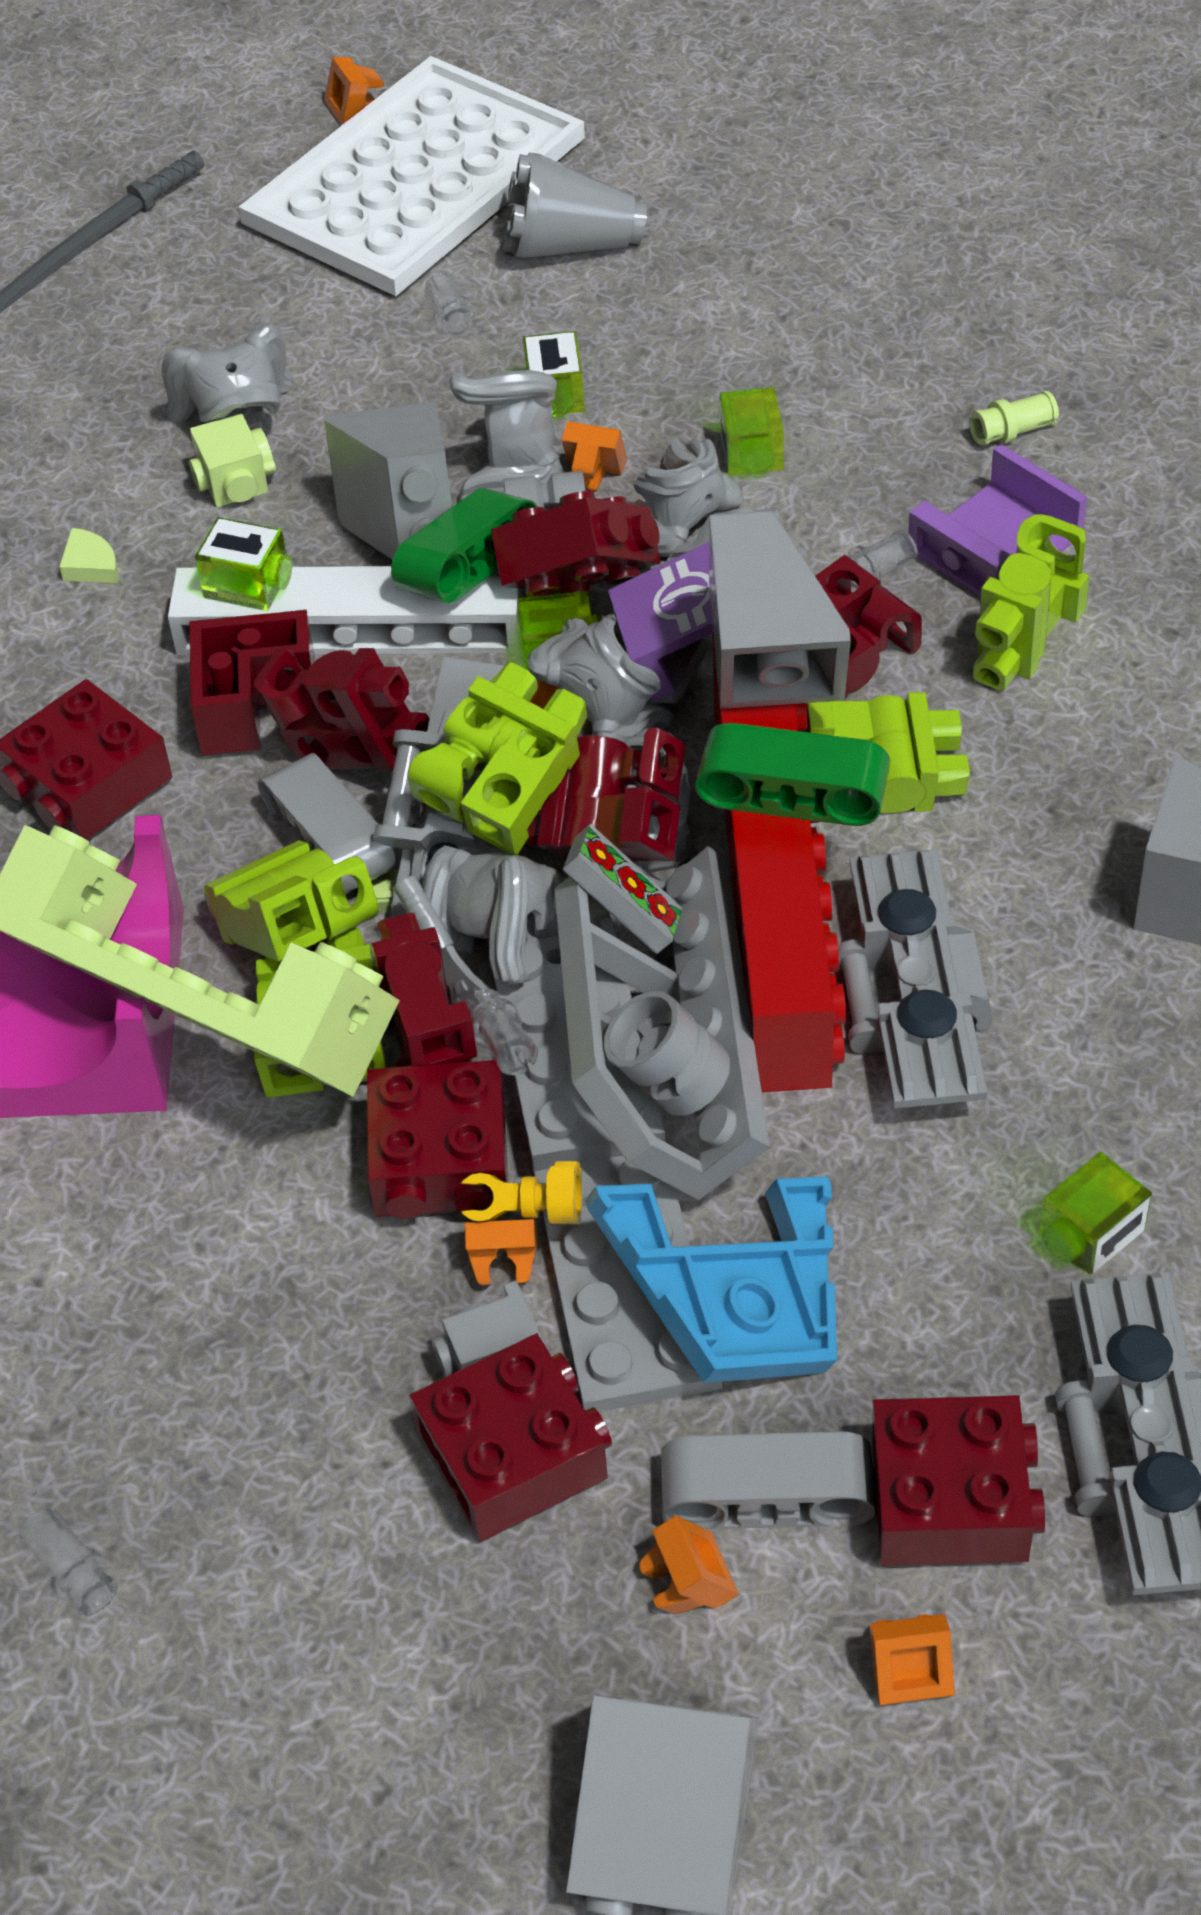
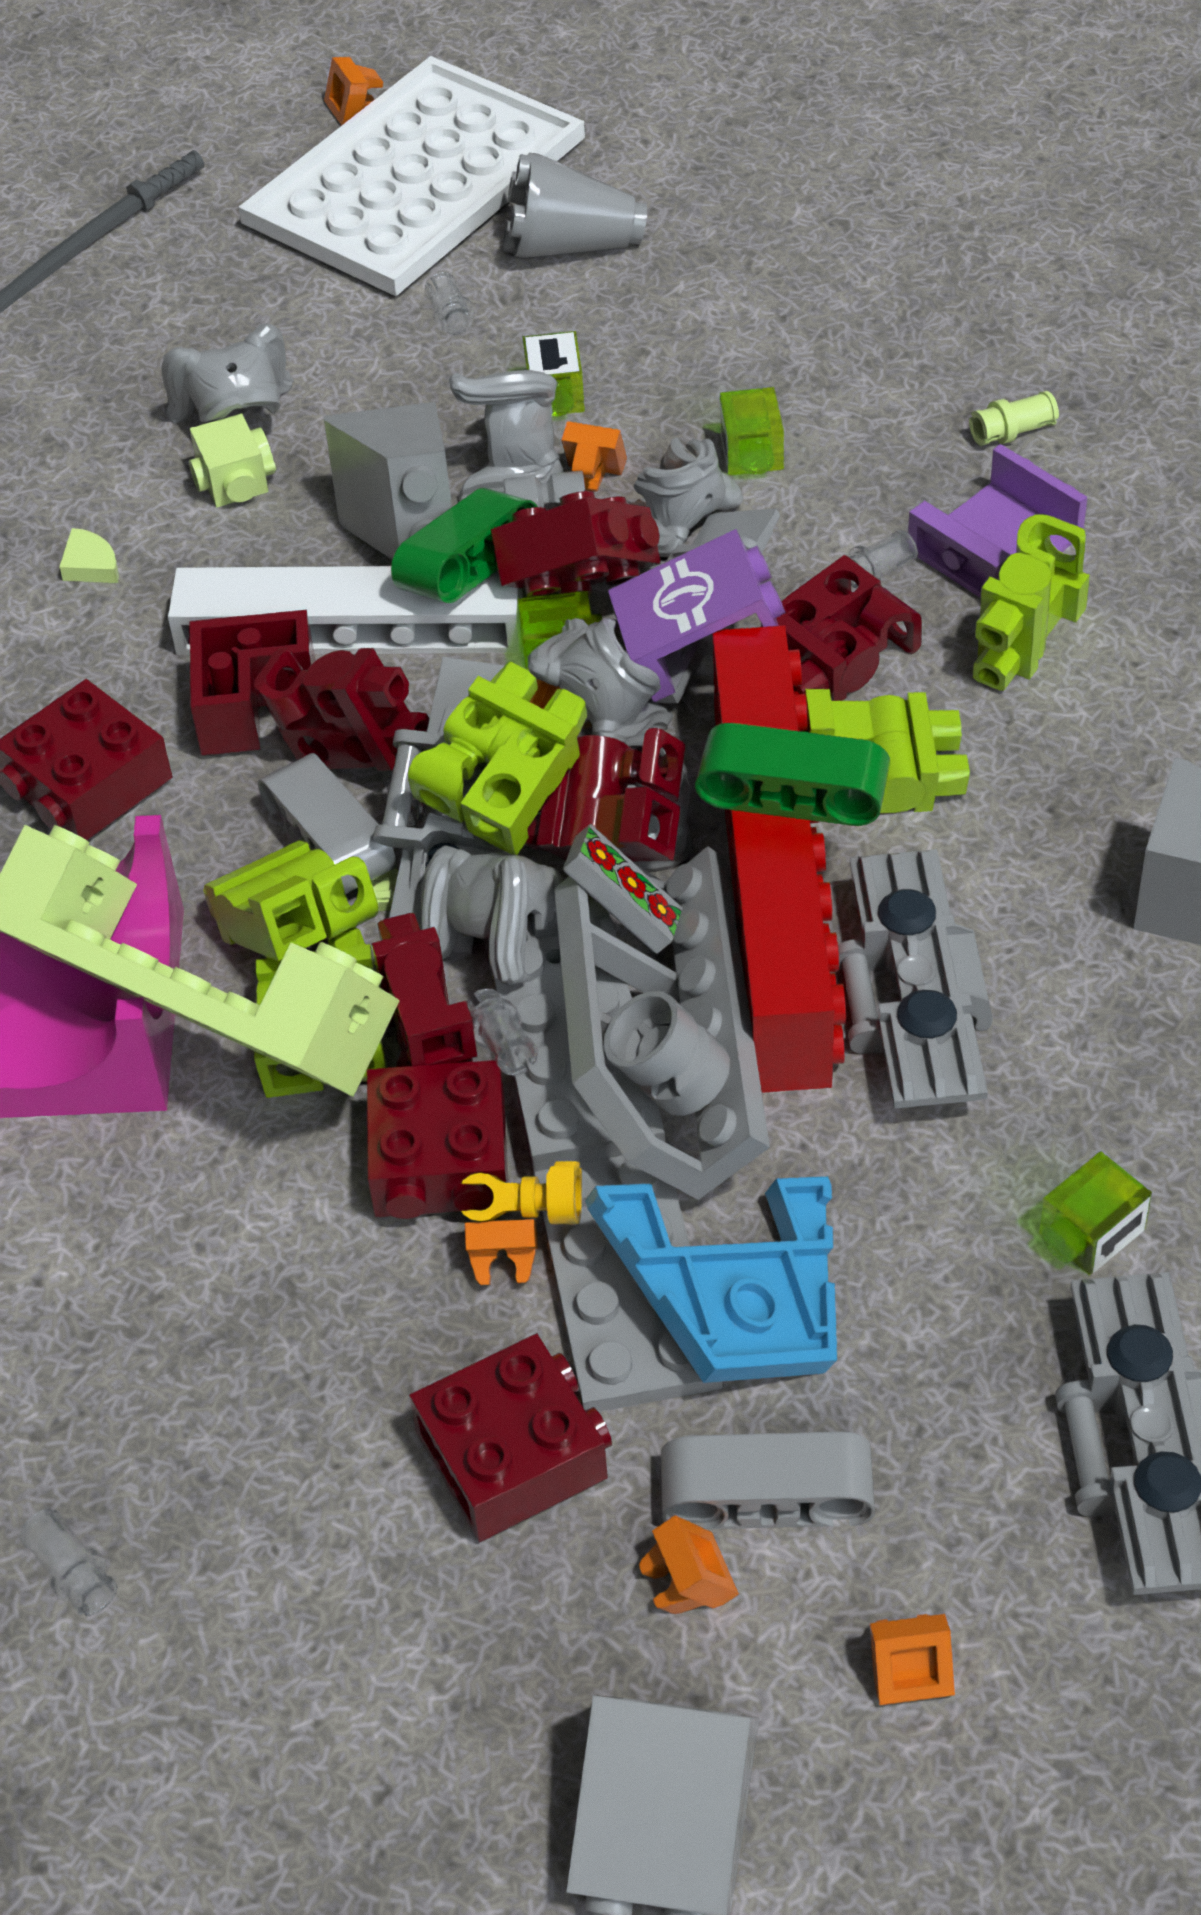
(243, 564): clear neon green brick -> none
(458, 975): light grey piece -> none
(483, 1330): light grey brick -> none
(771, 617): light grey slope -> none
(954, 1480): dark red brick -> none

